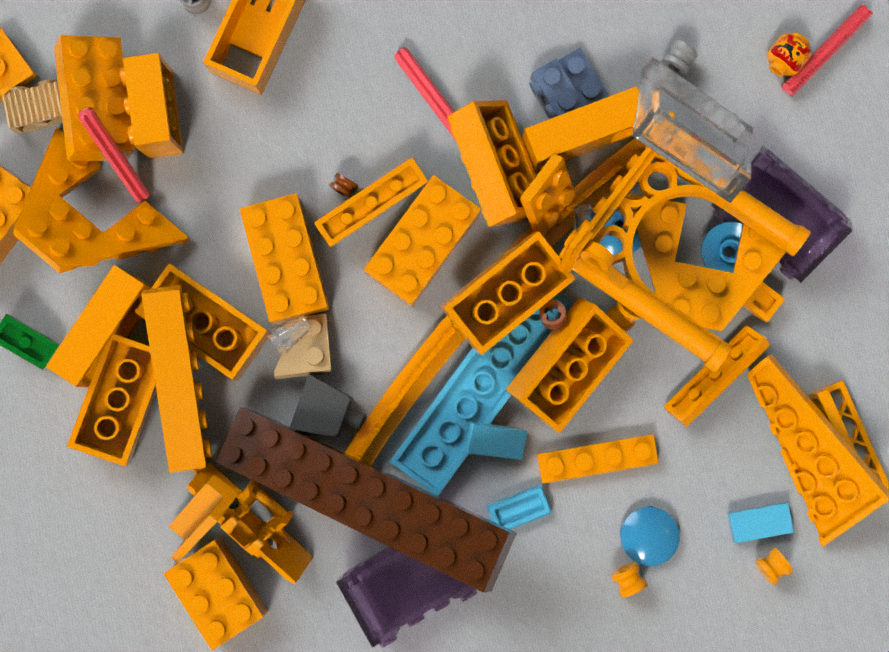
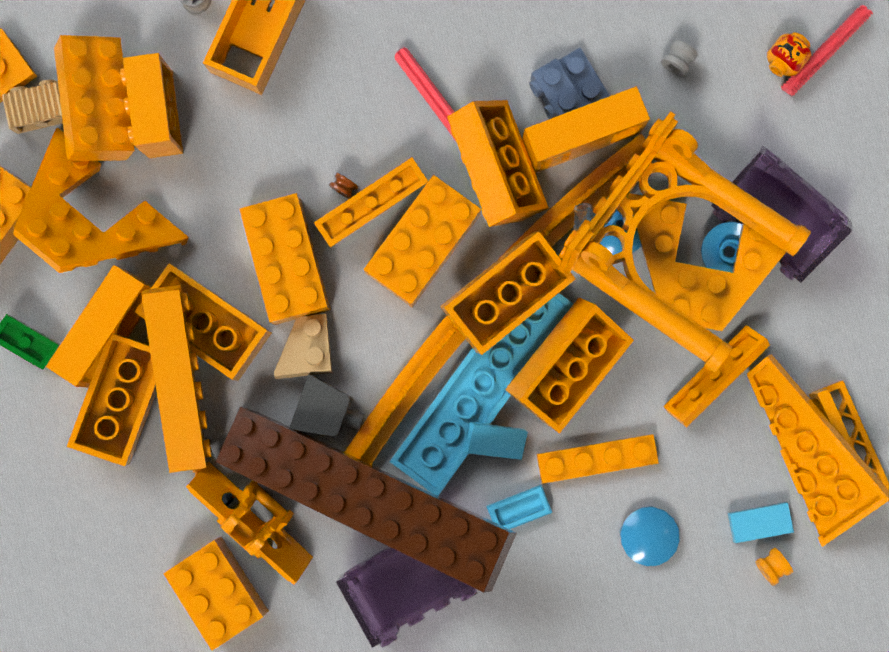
(113, 154): coral axle -> none
(201, 514): light orange fence -> none
(287, 334): clear cone -> none
(548, 195): light orange plate -> none
(557, 323): dark orange bush -> none
(622, 316): light orange wheel -> none
(629, 580): light orange wheel -> none
(680, 144): clear windscreen -> none
(764, 302): light orange plate -> none

